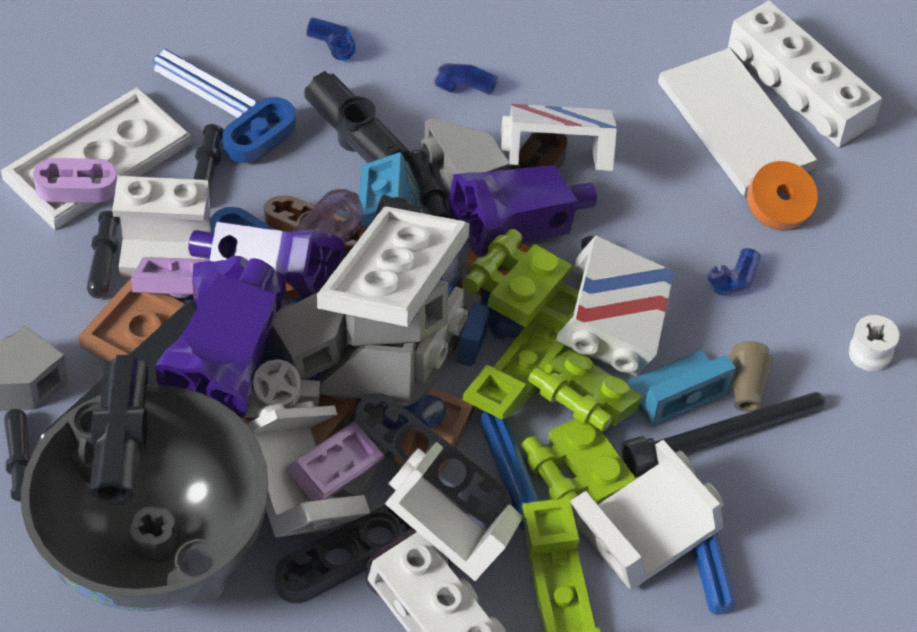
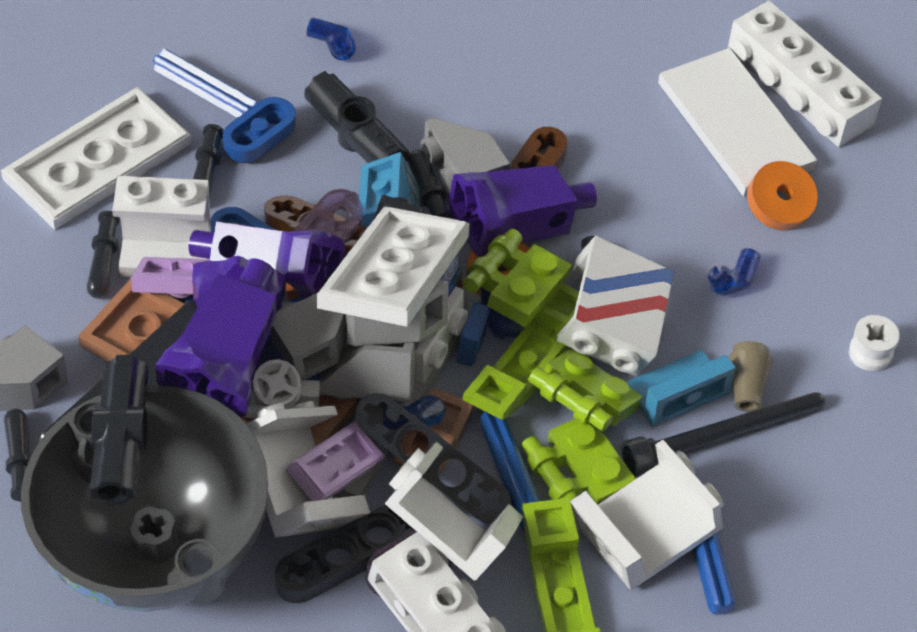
(75, 180): lavender beam -> none
(467, 74): clear blue arm -> none
(561, 120): white panel -> none

